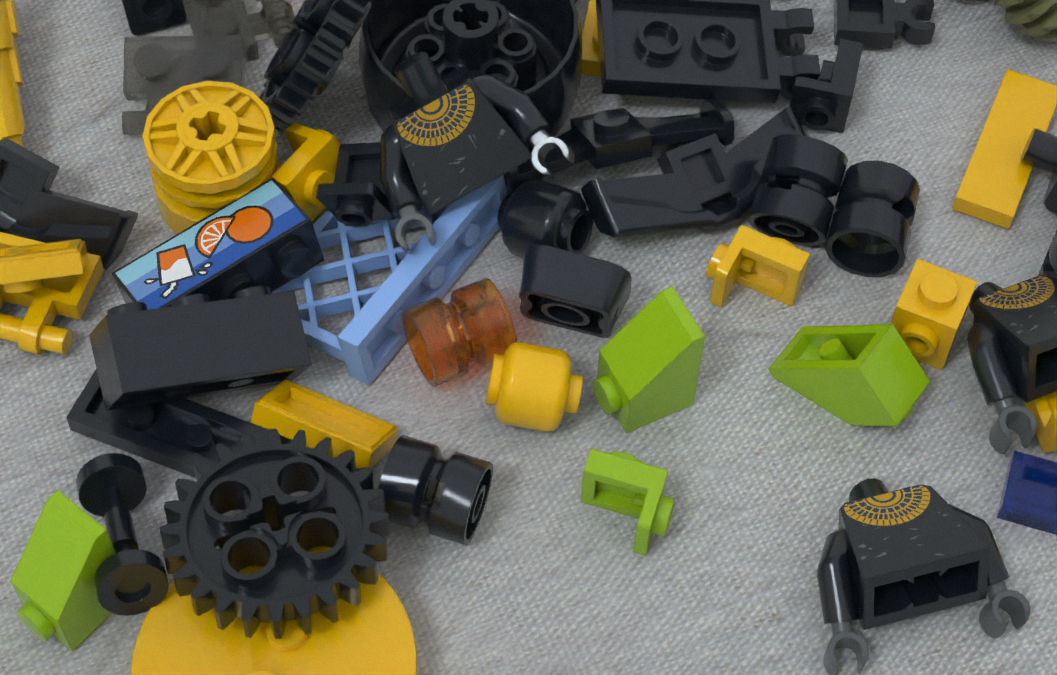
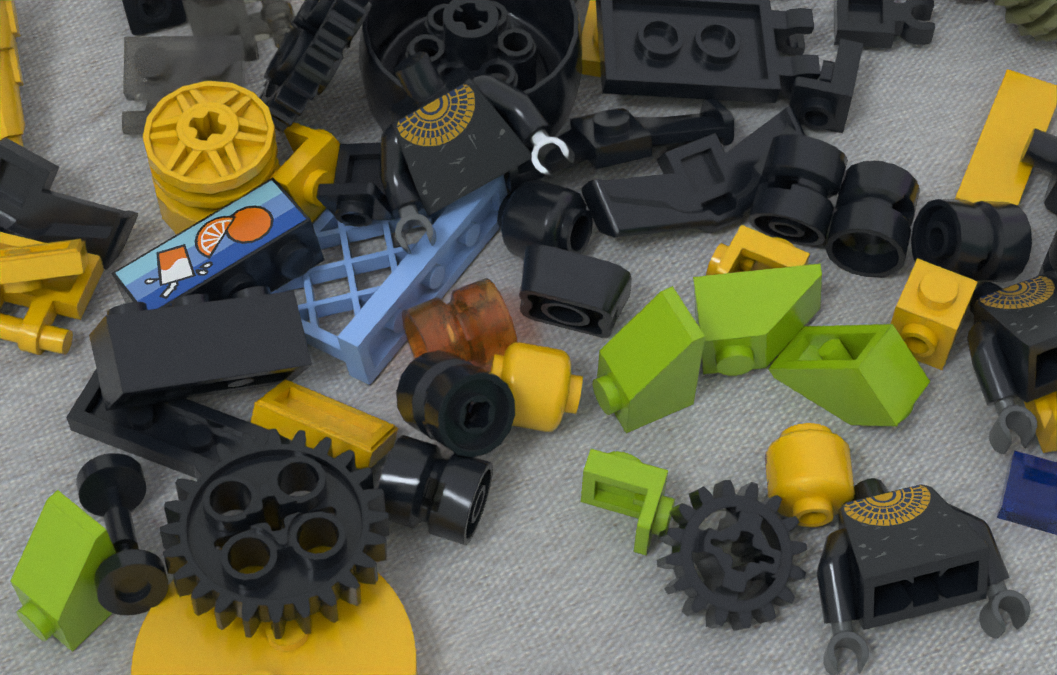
(455, 403): none -> black wheel
(722, 583): none -> black gear
(753, 315): none -> lime slope
(809, 473): none -> yellow head
(973, 239): none -> black wheel

